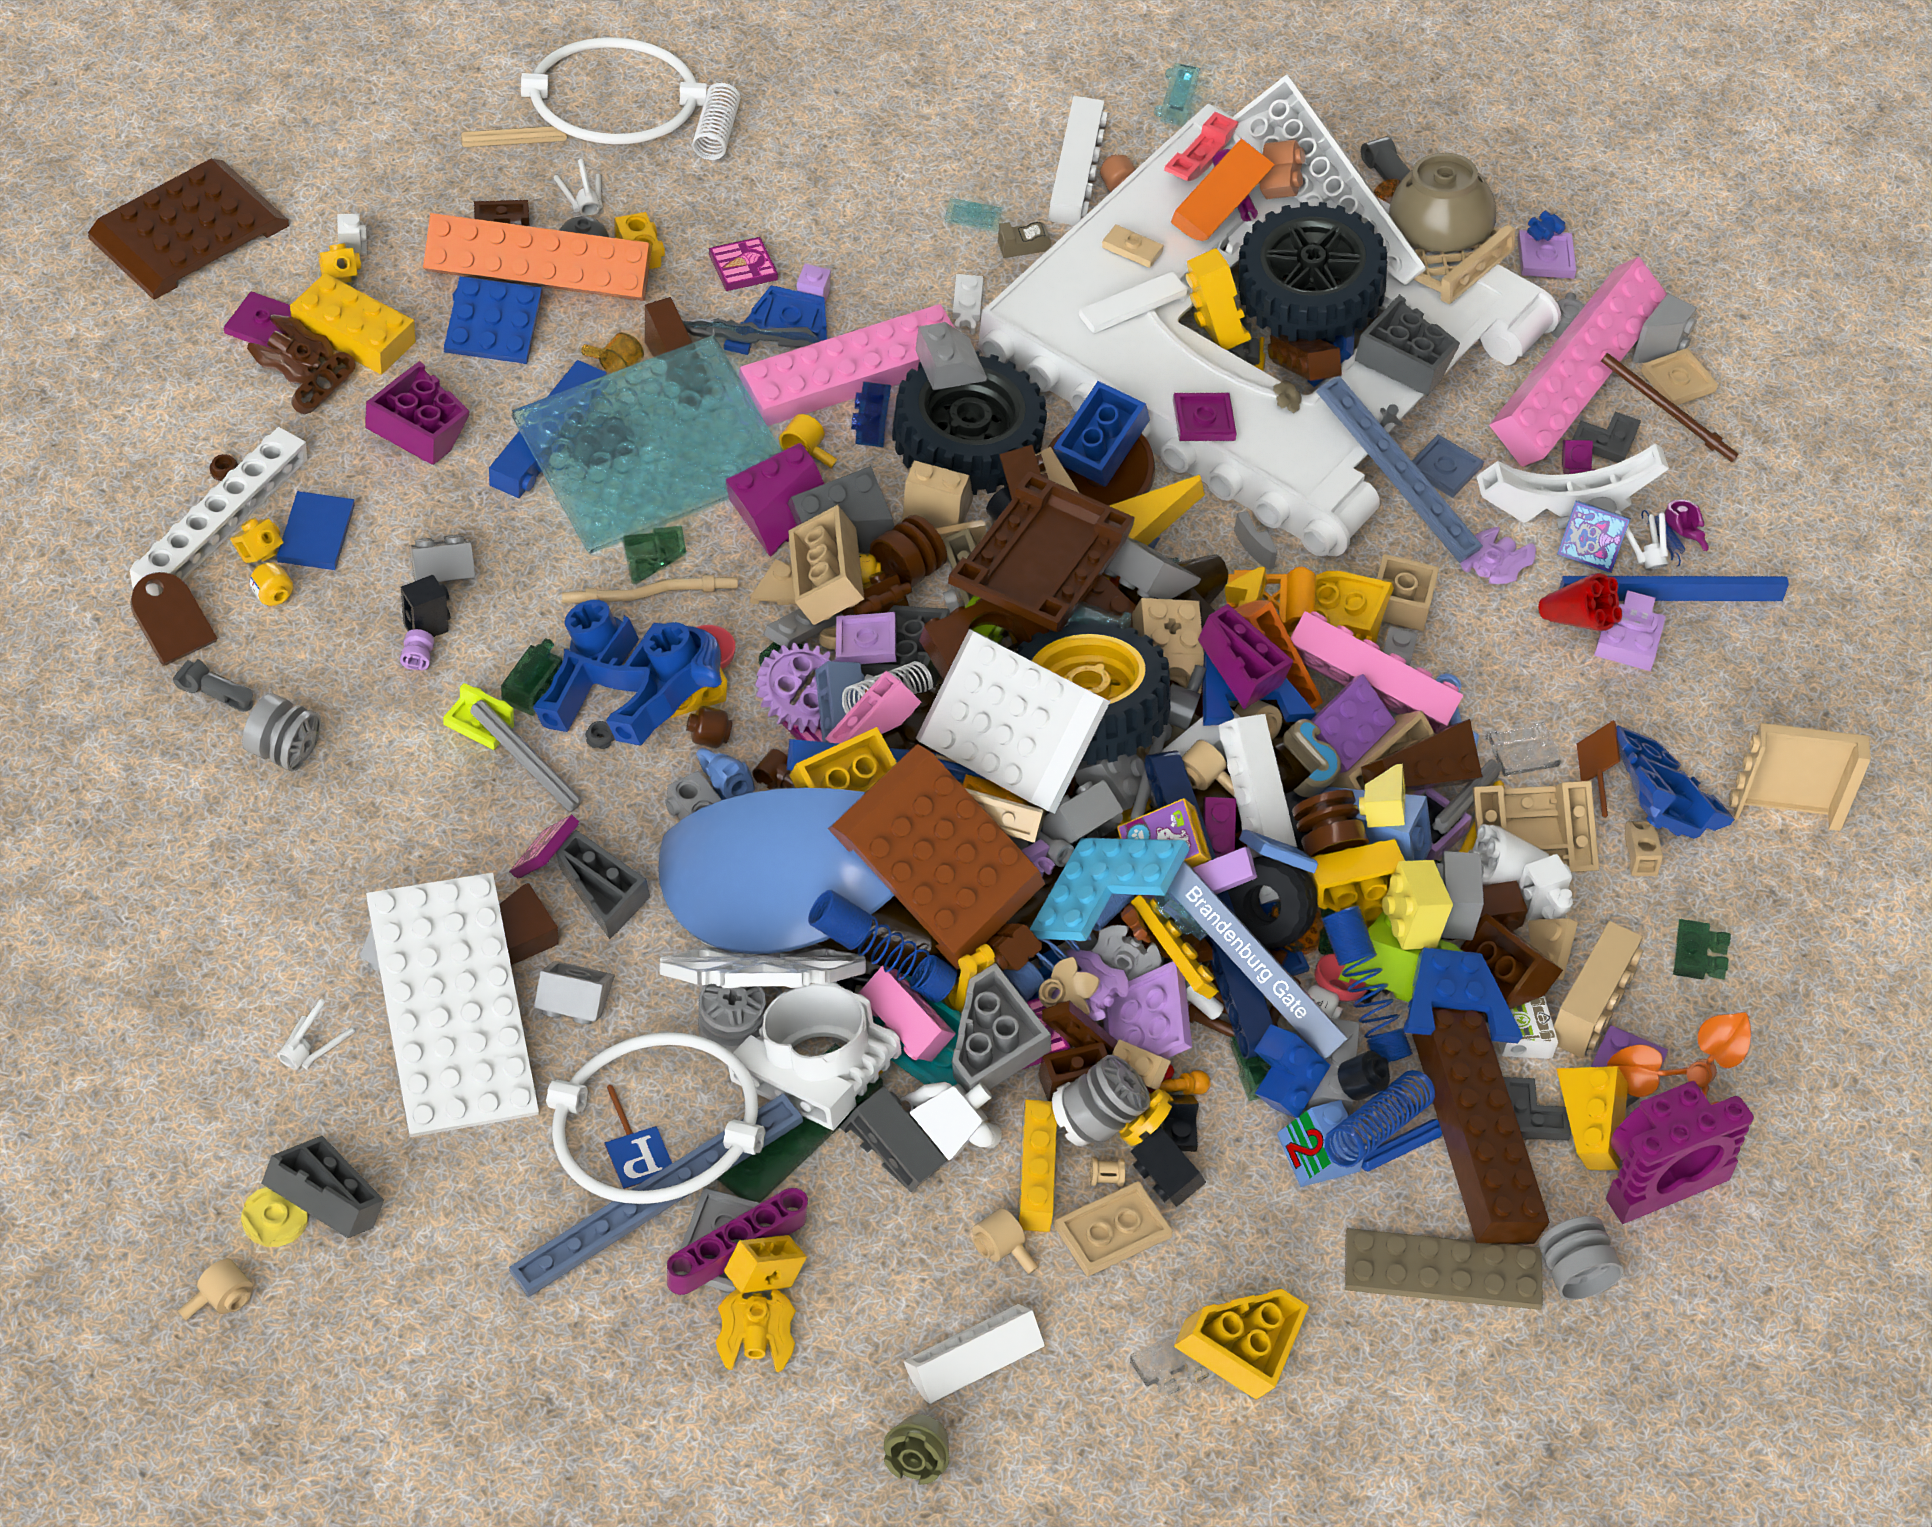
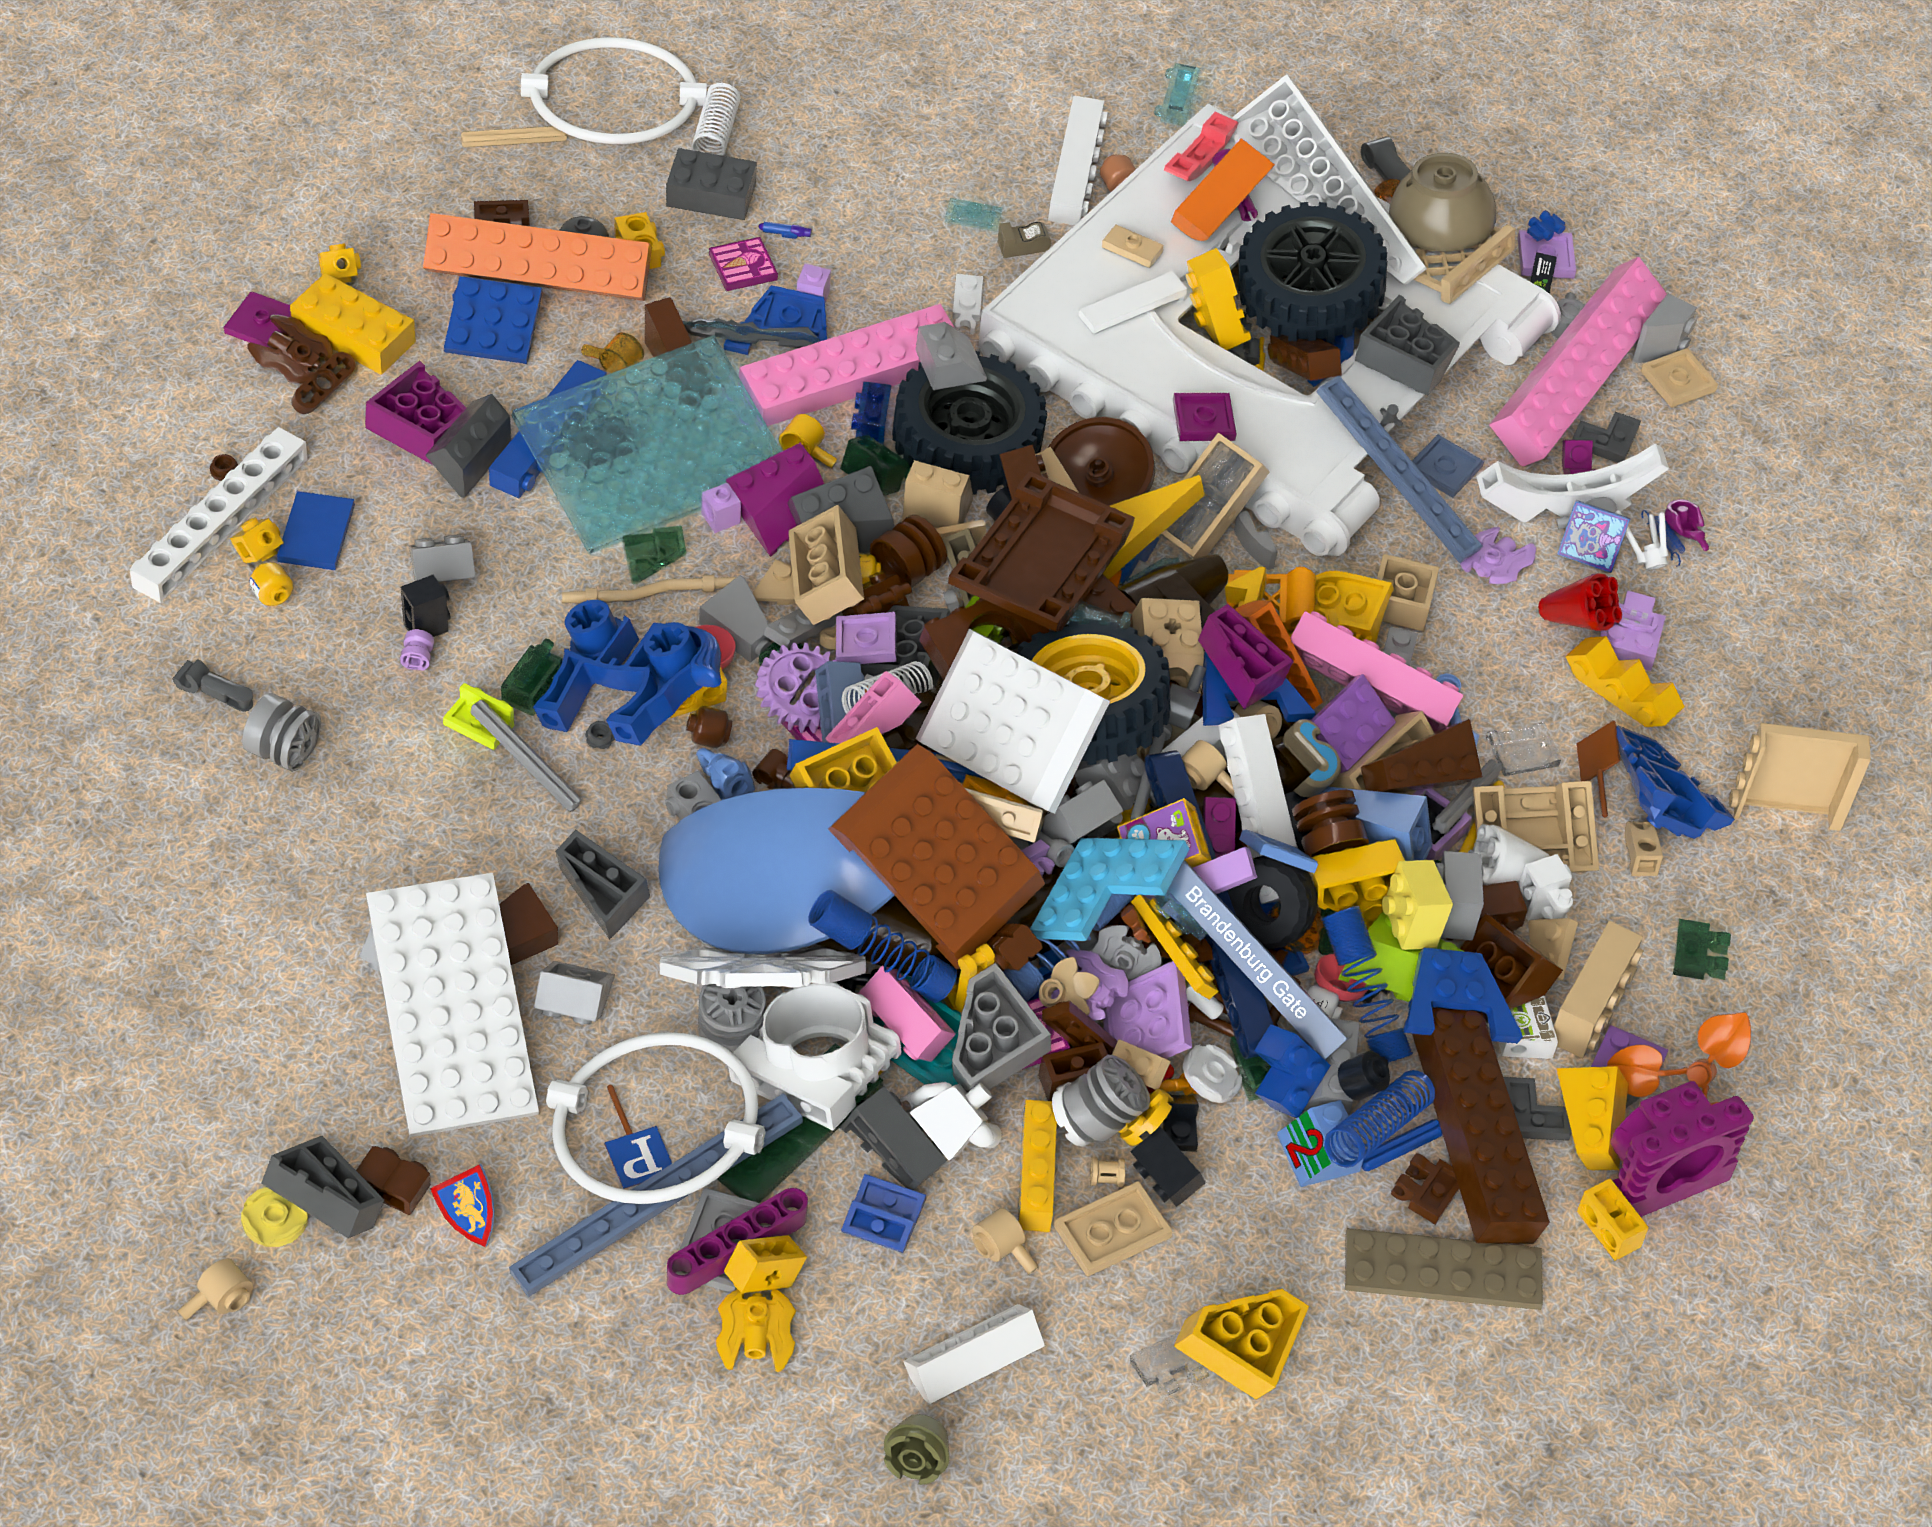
(172, 619): reddish brown tile -> none
(184, 225): reddish brown slope -> none
(296, 1049): white plant -> none
(352, 233): white brick -> none
(395, 1180): none -> reddish brown brick
(467, 1204): none -> shield
(472, 444): none -> dark grey slope
(544, 846): magenta tile -> none
(587, 201): white plant -> none
(711, 184): none -> dark grey brick
(721, 507): none -> lavender brick
(740, 615): none -> light grey slope
(787, 231): none -> blue piece
(884, 1213): none -> blue slope
(886, 464): none -> clear green brick
(1101, 433): blue brick -> none
(1150, 572): light grey slope -> none
(1212, 1073): none -> white tile
(1228, 483): none -> brick
(1285, 176): nougat brick -> none
(1287, 396): dark tan plant -> none
(1385, 799): light yellow slope -> none
(1434, 1194): none -> reddish brown plate
(1543, 271): none -> black sticker
(1580, 1258): light grey wheel -> none
(1612, 1219): none -> yellow brick
(1624, 683): none -> yellow brick
(1699, 587): blue tile -> none
(1712, 440): reddish brown bar -> none

